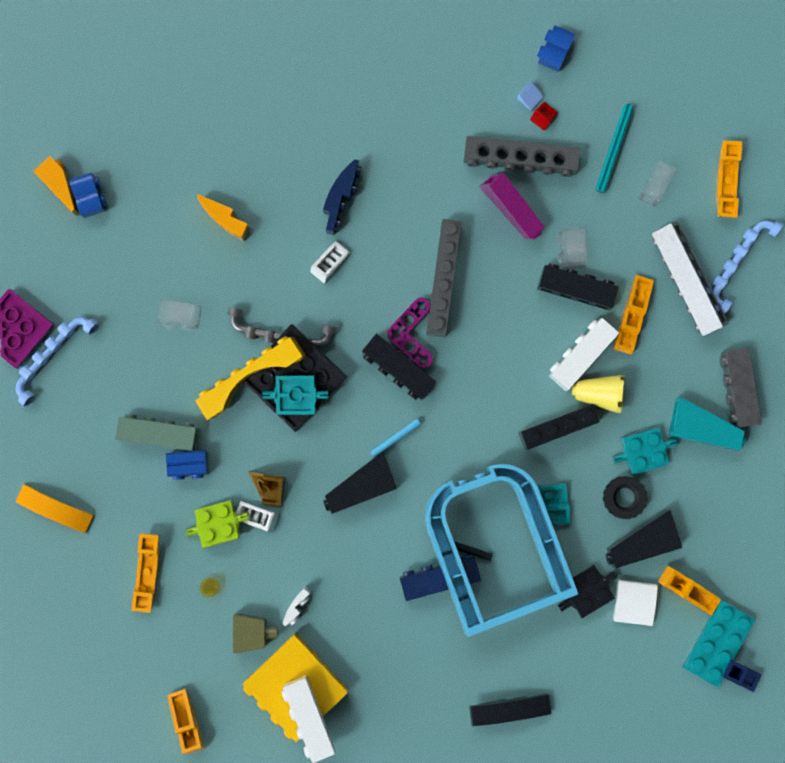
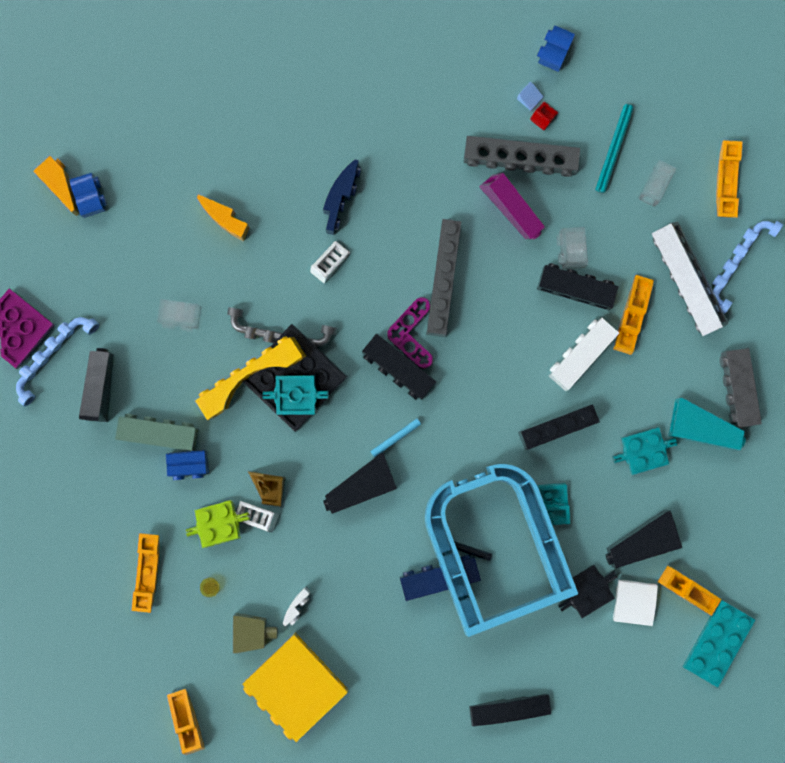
(54, 509): light orange slope -> none
(97, 386): none -> black slope
(309, 719): white brick -> none
(601, 392): light yellow cone -> none
(625, 512): black tyre -> none
(741, 675): dark blue slope -> none

